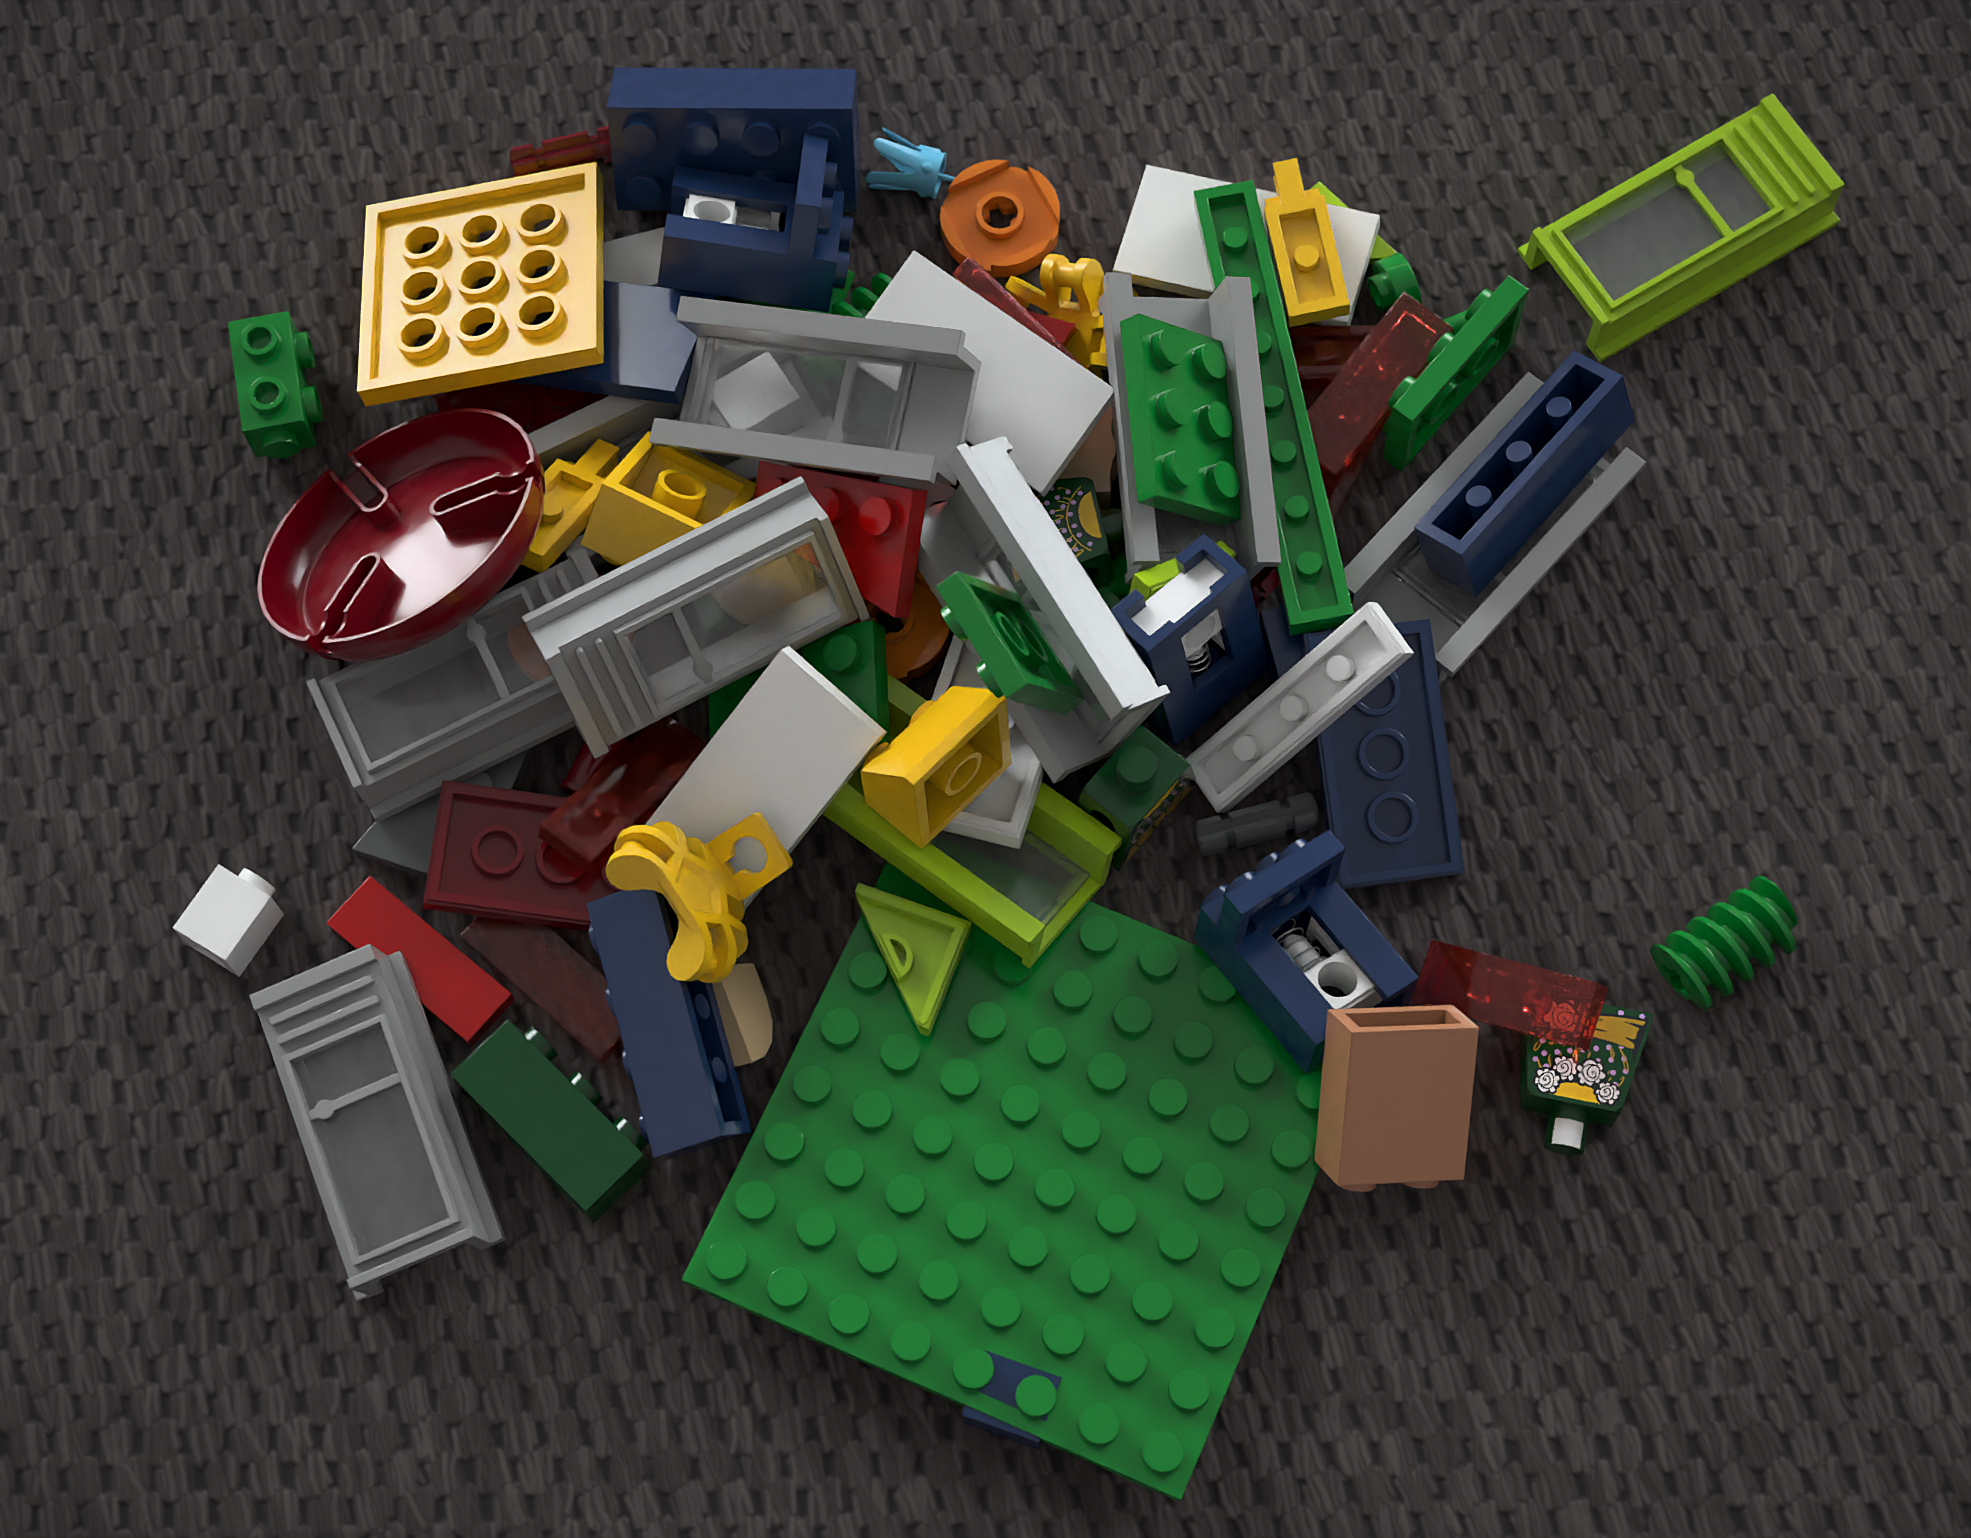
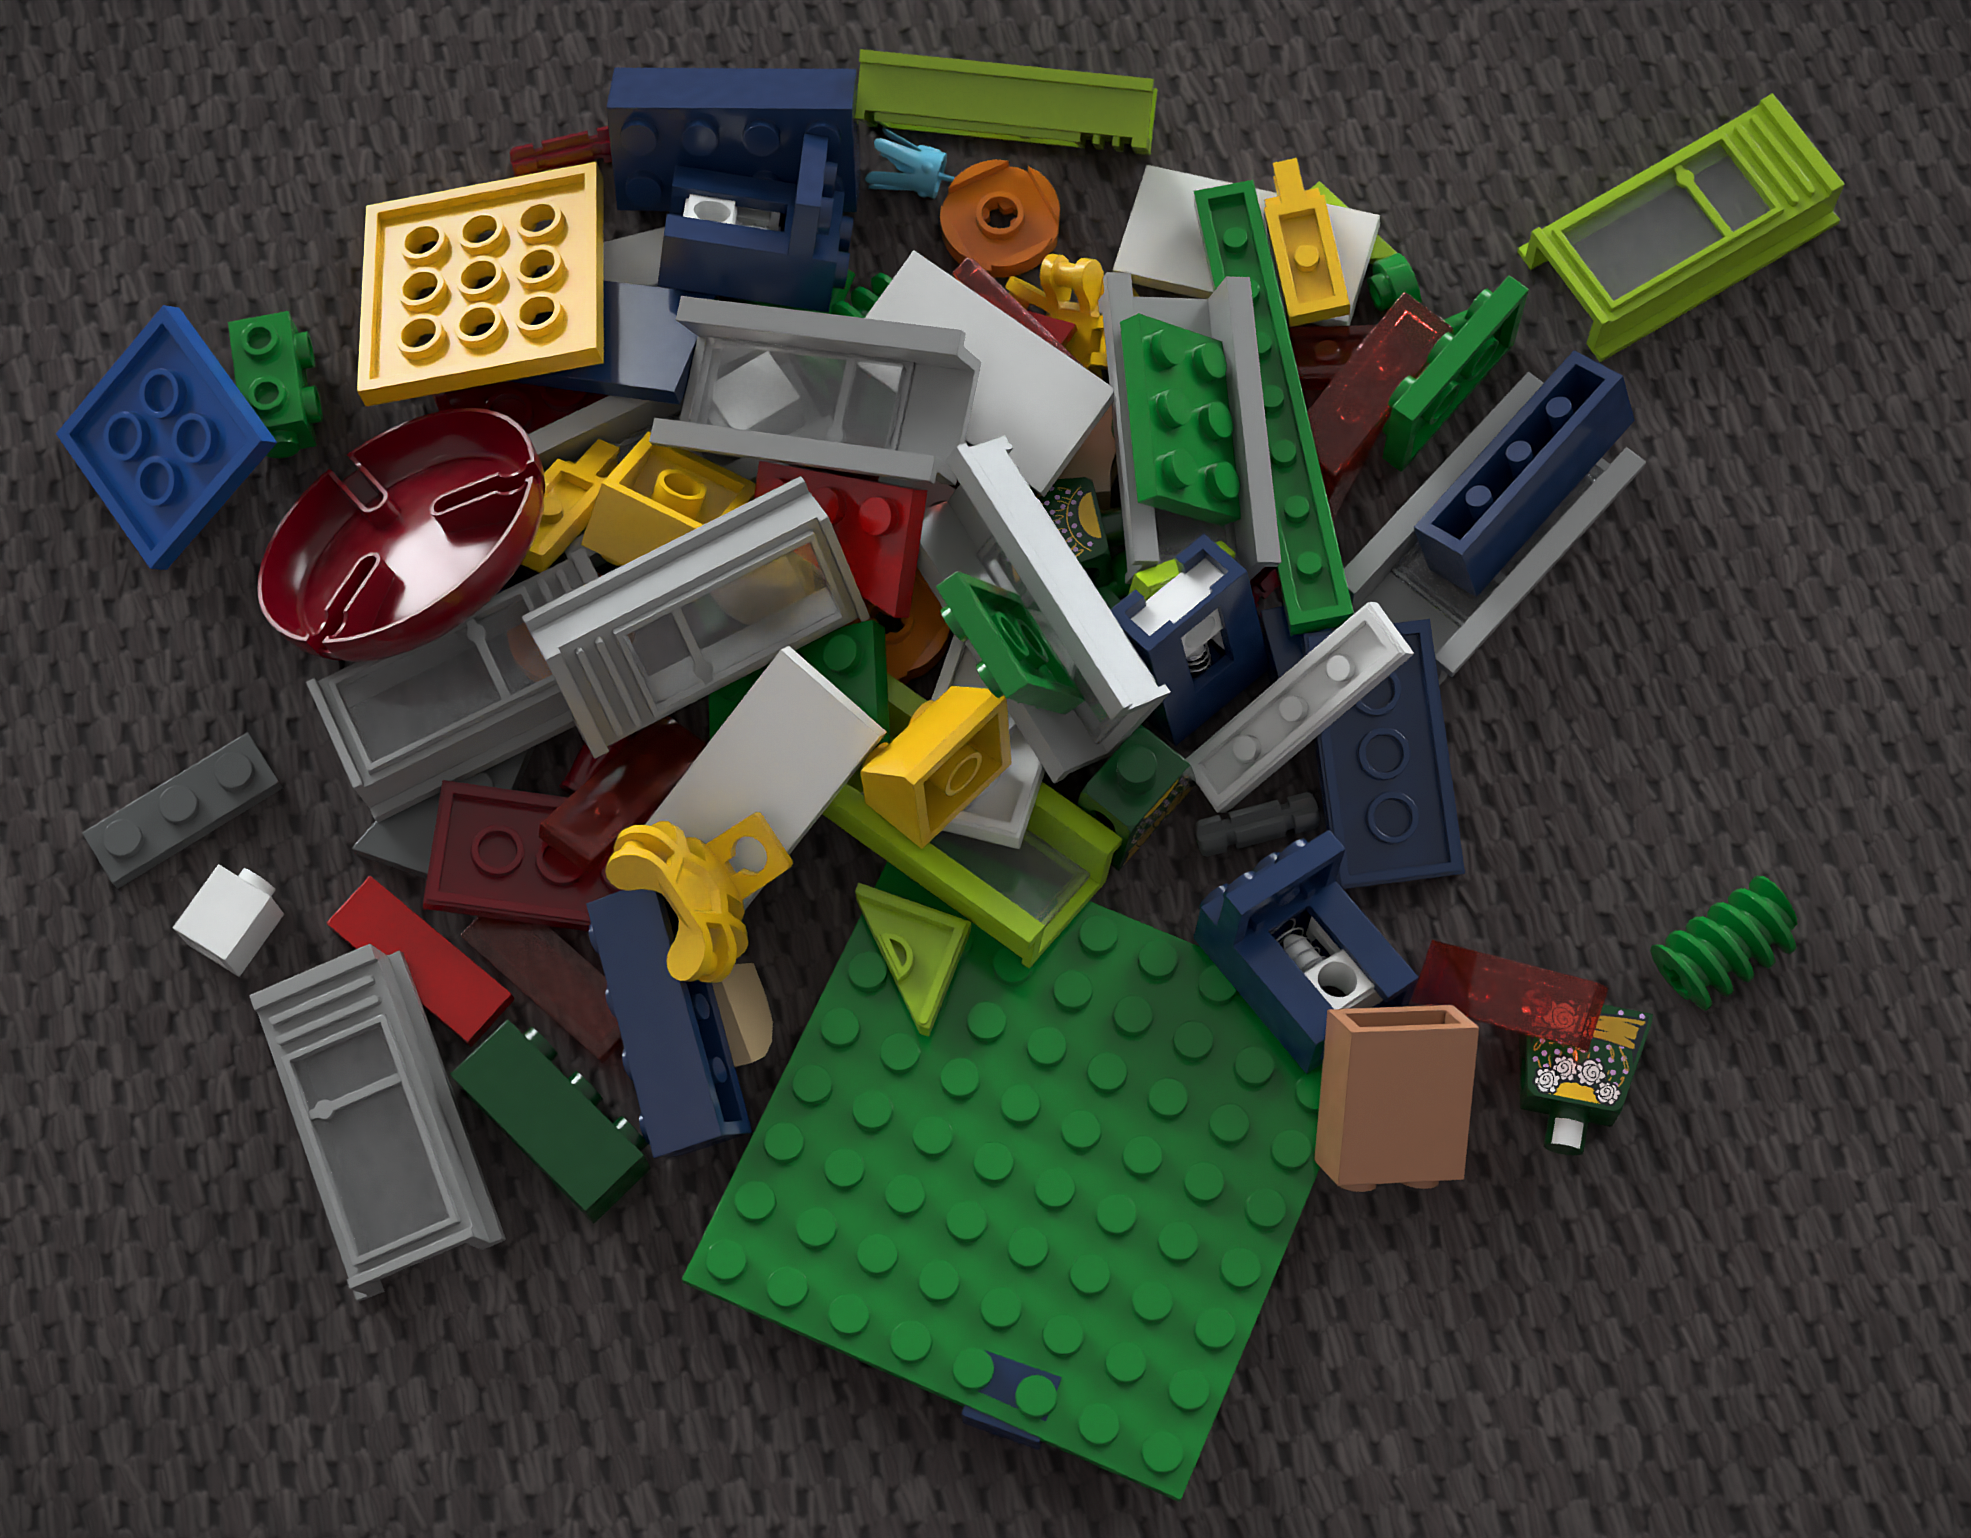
(165, 437): none -> blue plate
(182, 810): none -> dark grey plate
(1005, 101): none -> lime piece

